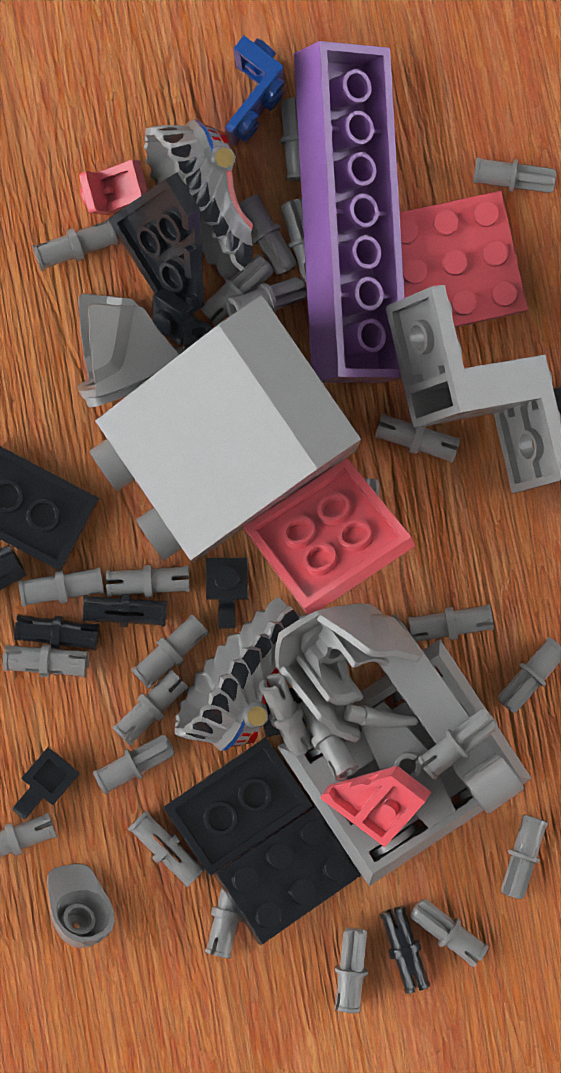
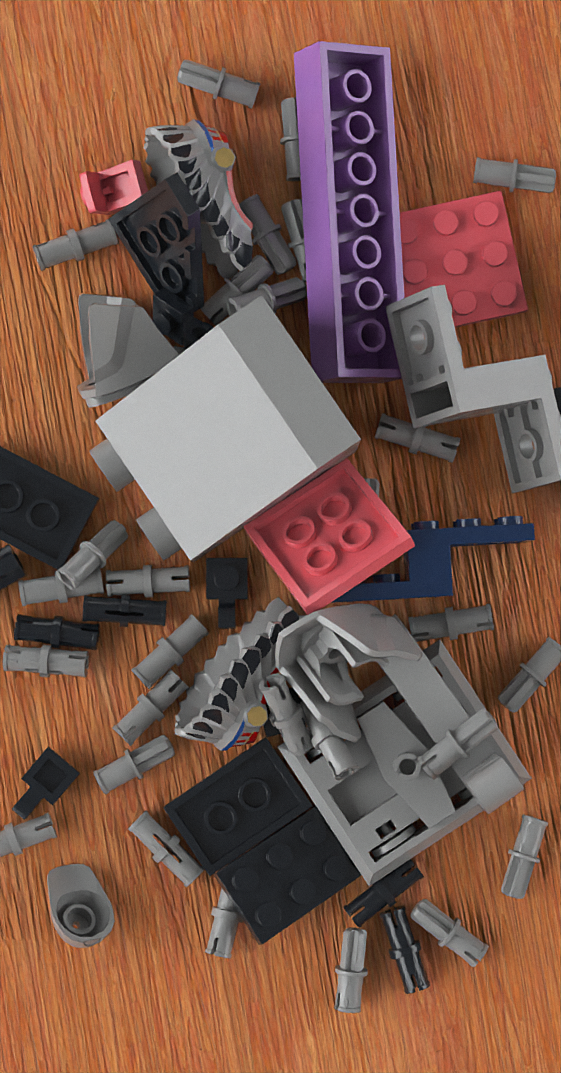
(92, 554): none -> light grey axle
(218, 83): none -> light grey axle
(256, 62): blue bracket -> none
(373, 717): light grey helmet -> none
(378, 801): coral wing -> none
(383, 893): none -> black pin
(429, 562): none -> dark blue bracket

